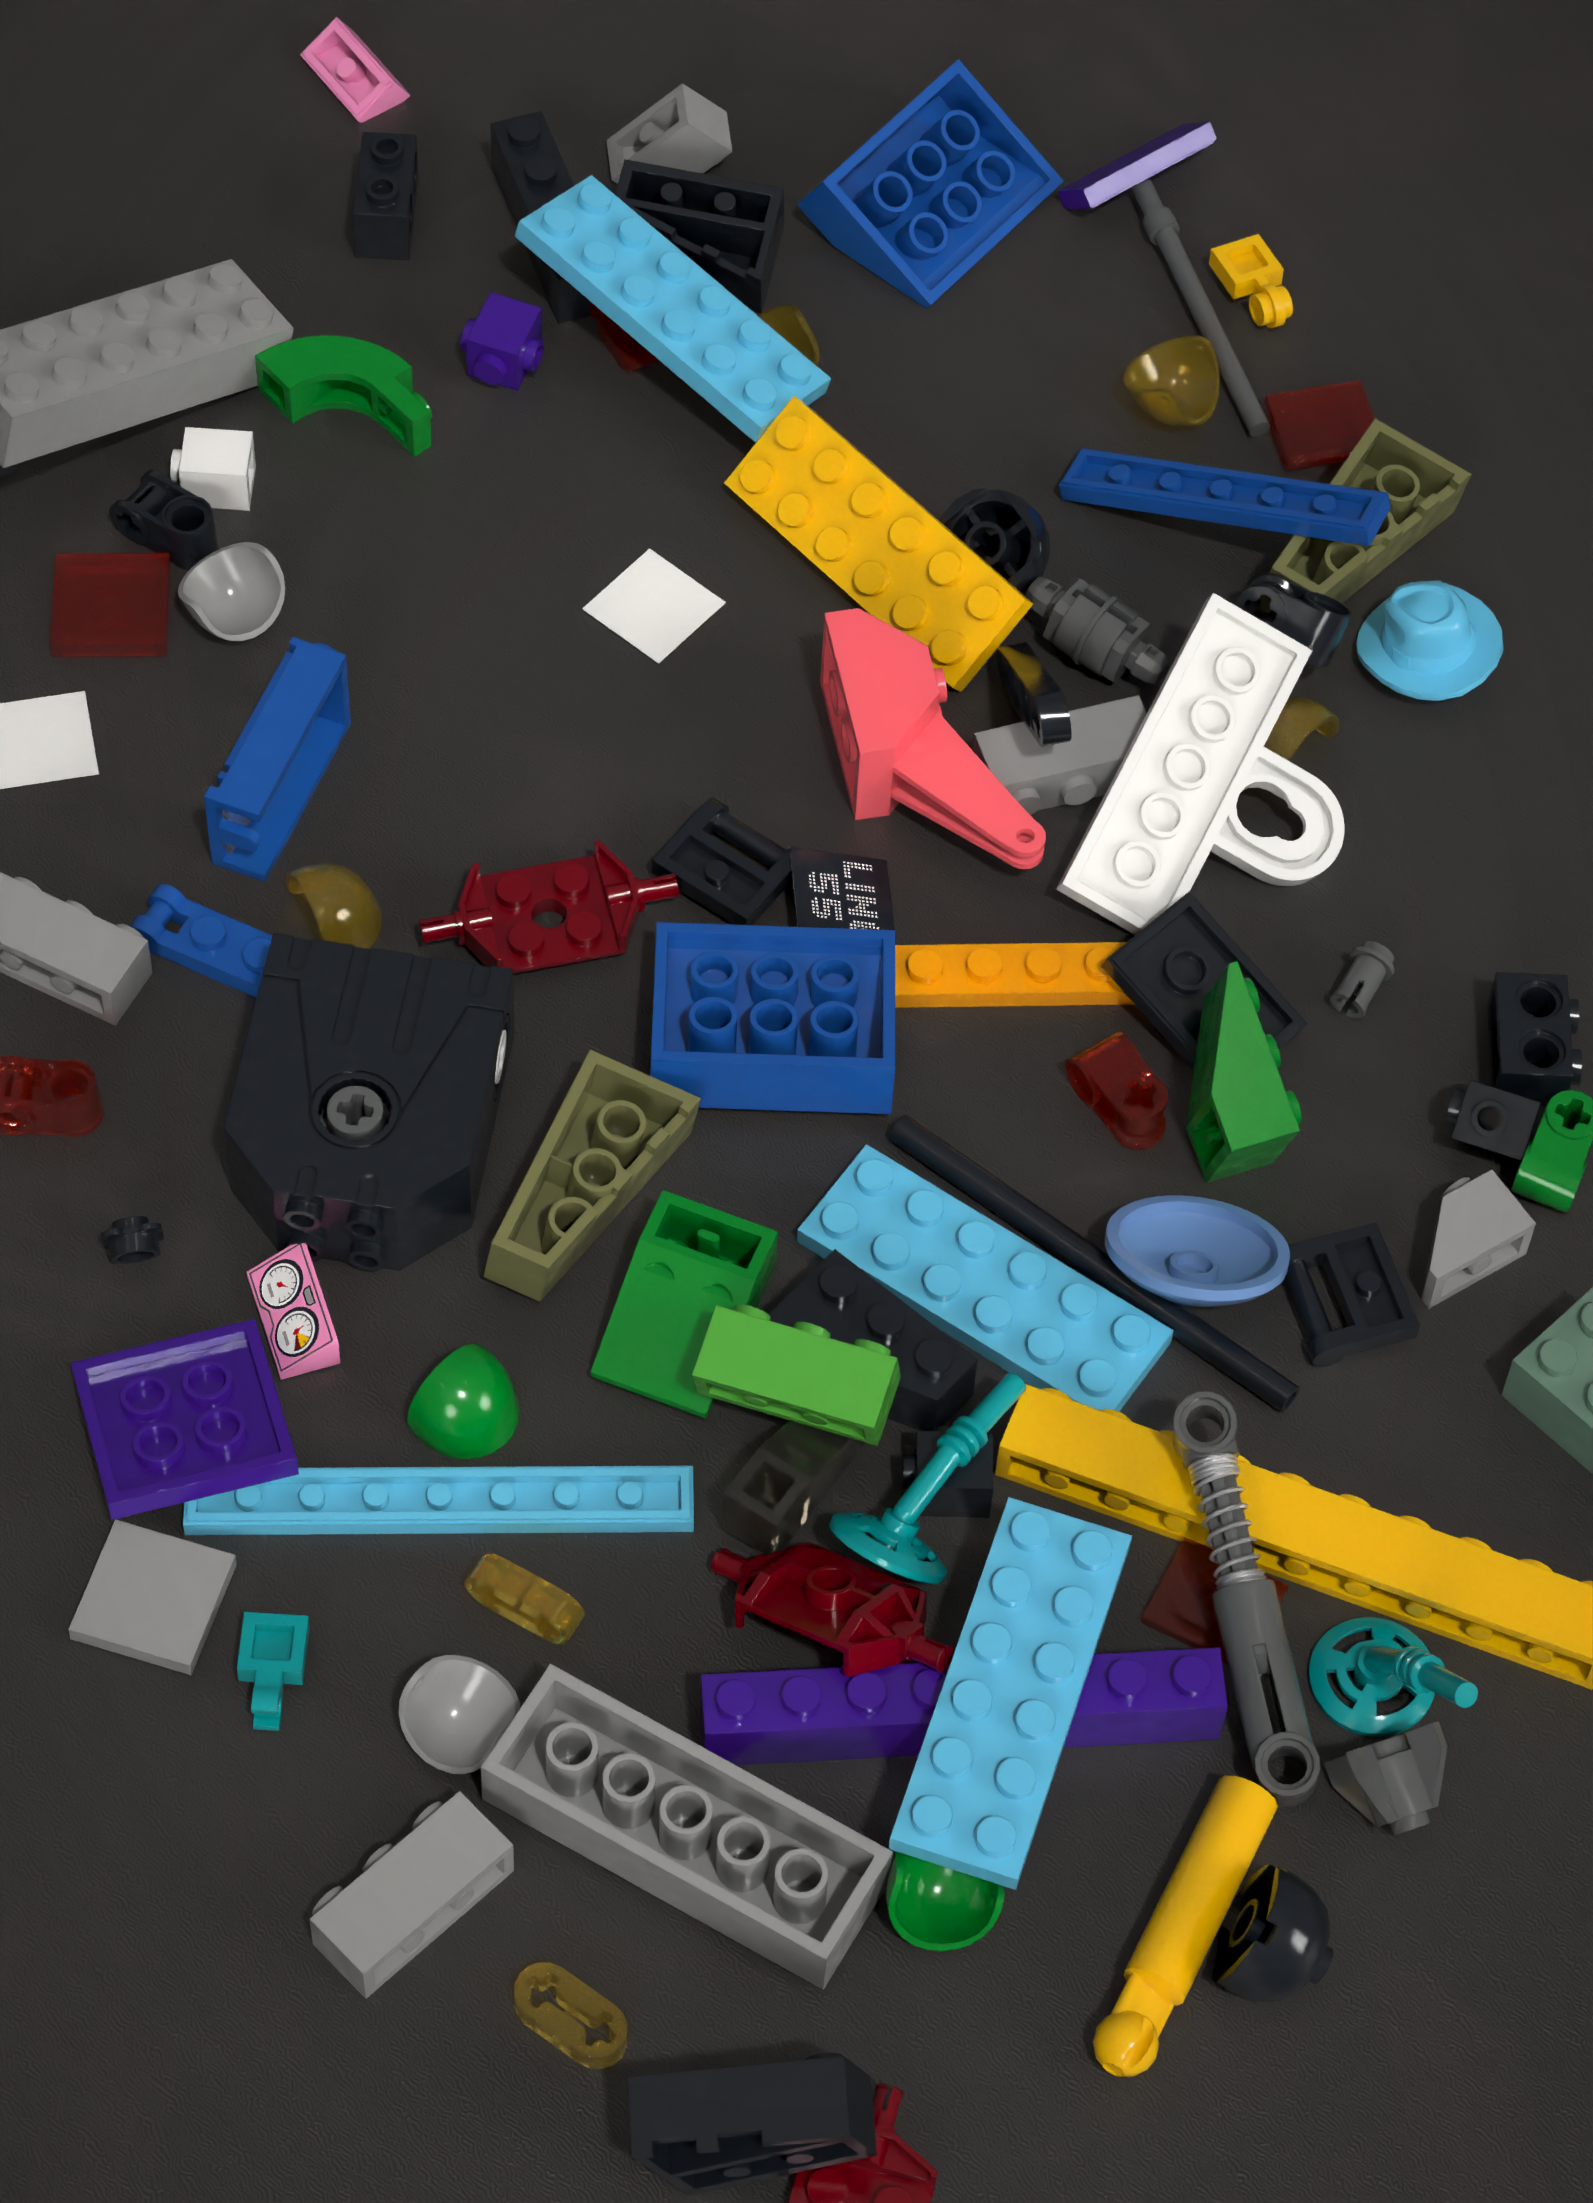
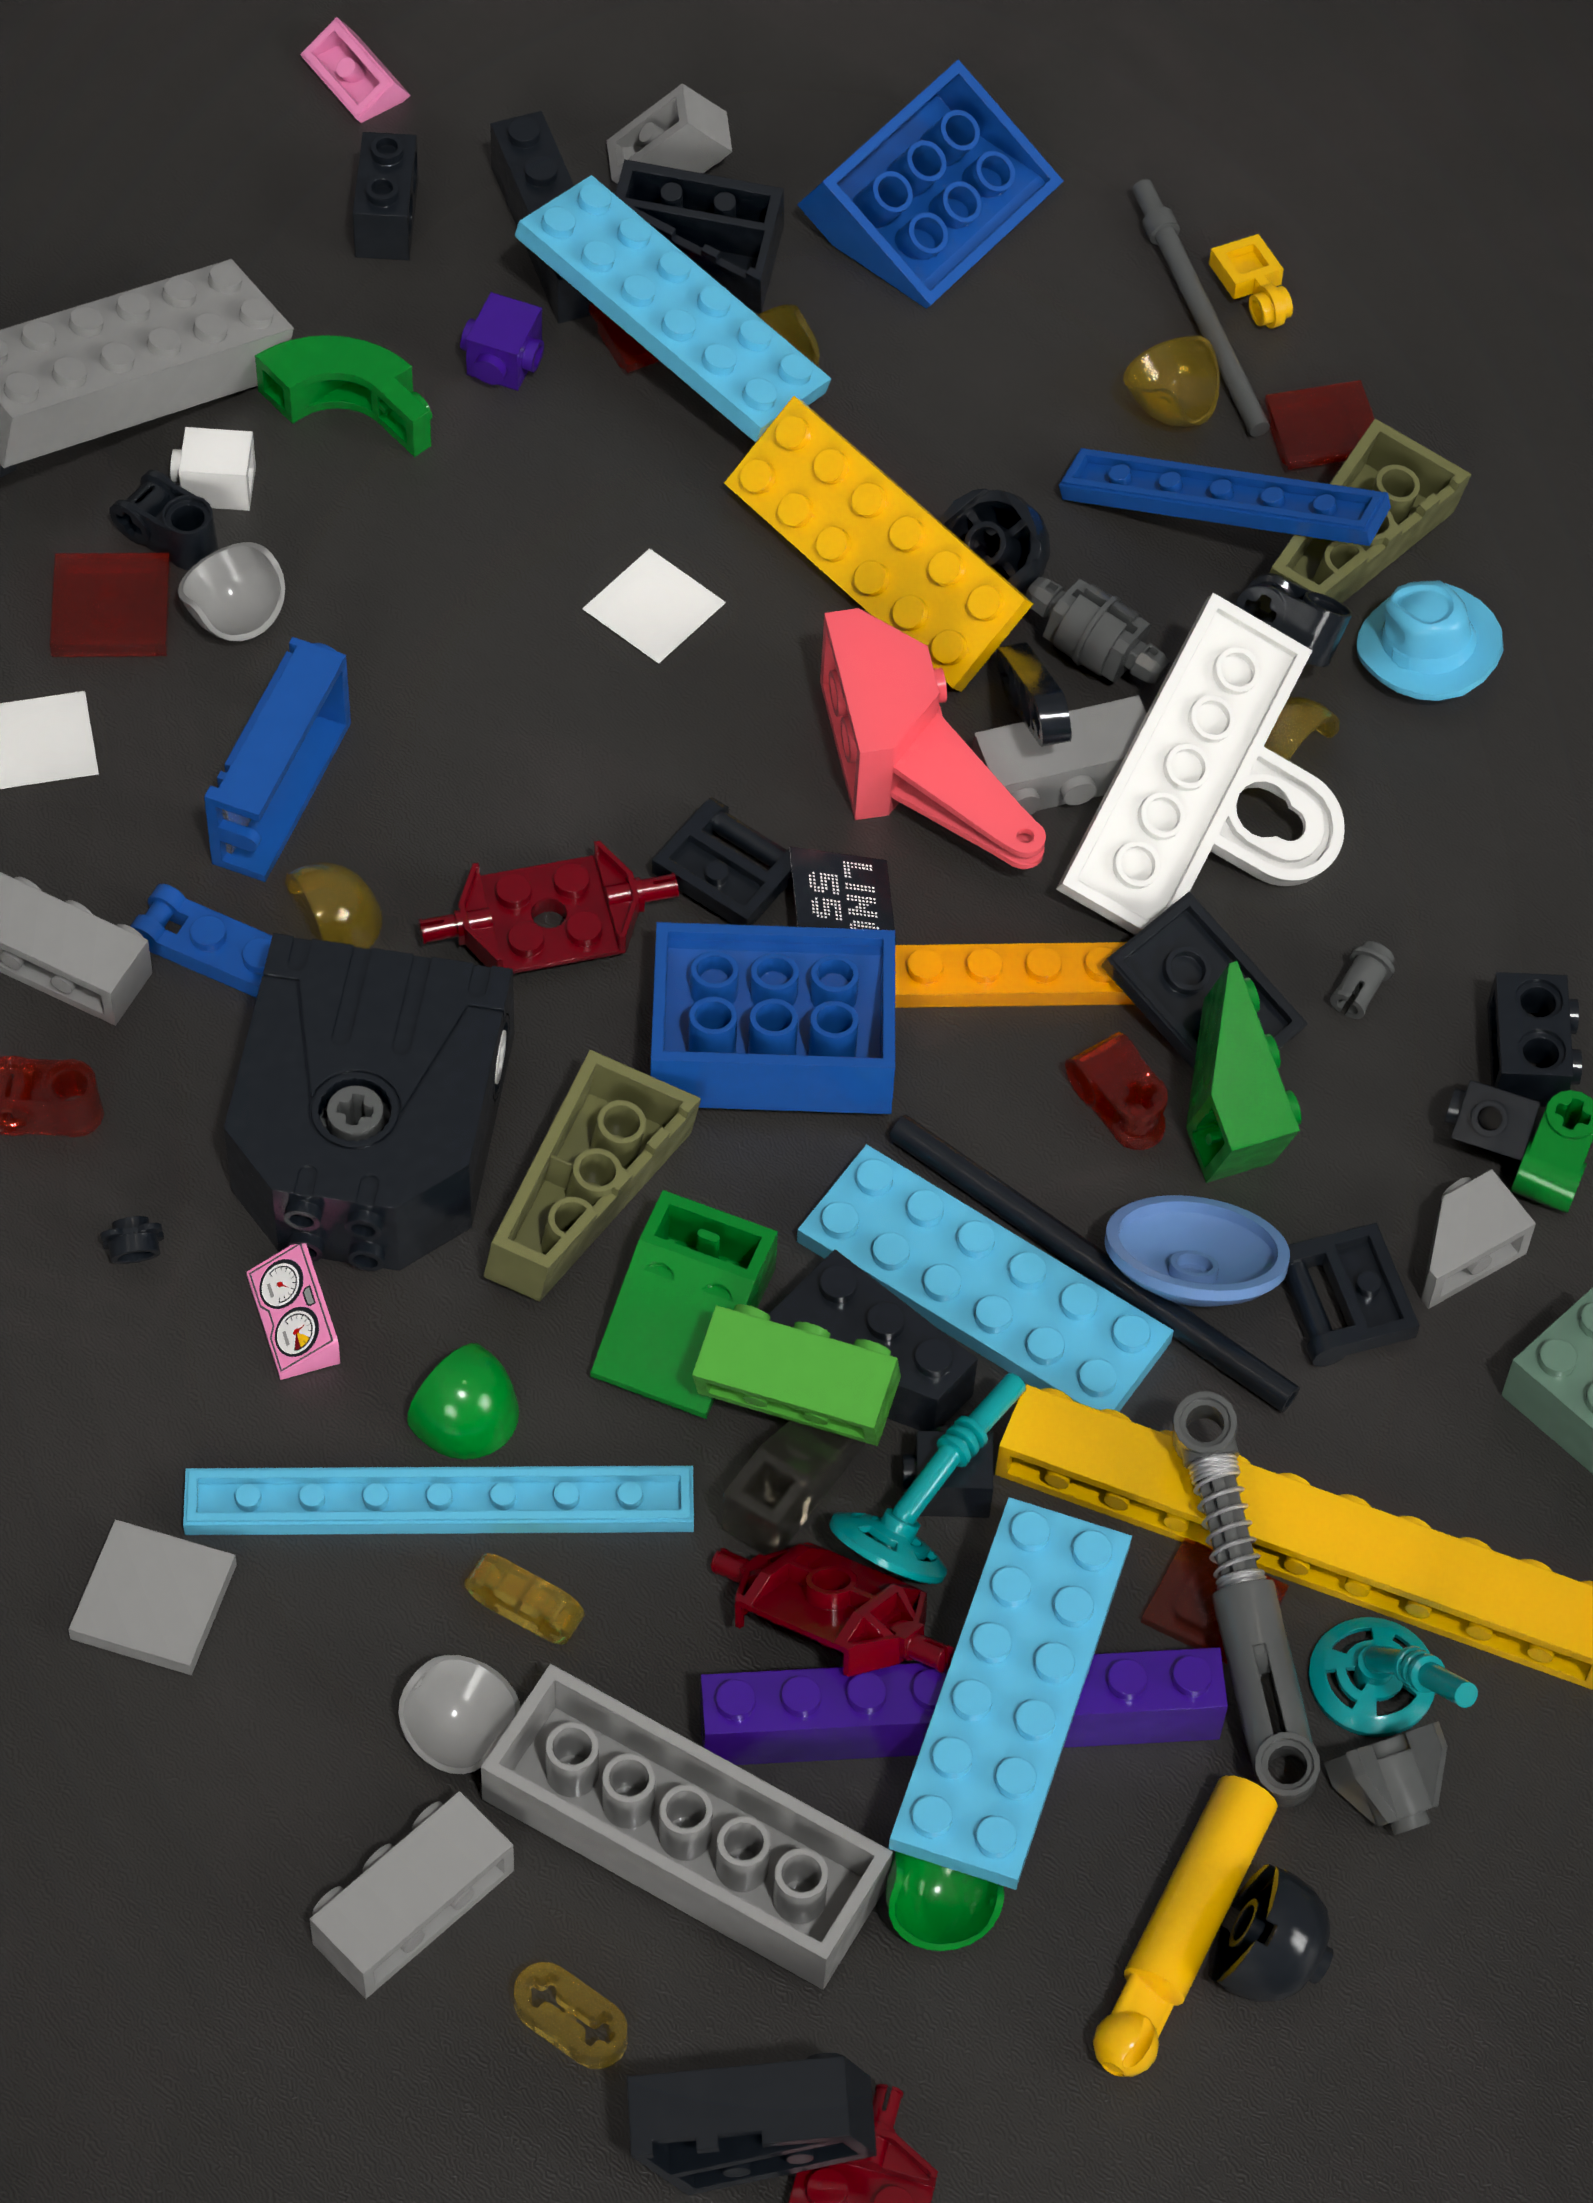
(184, 1419): dark purple plate -> none
(271, 1655): teal plate -> none
(1137, 166): tile -> none

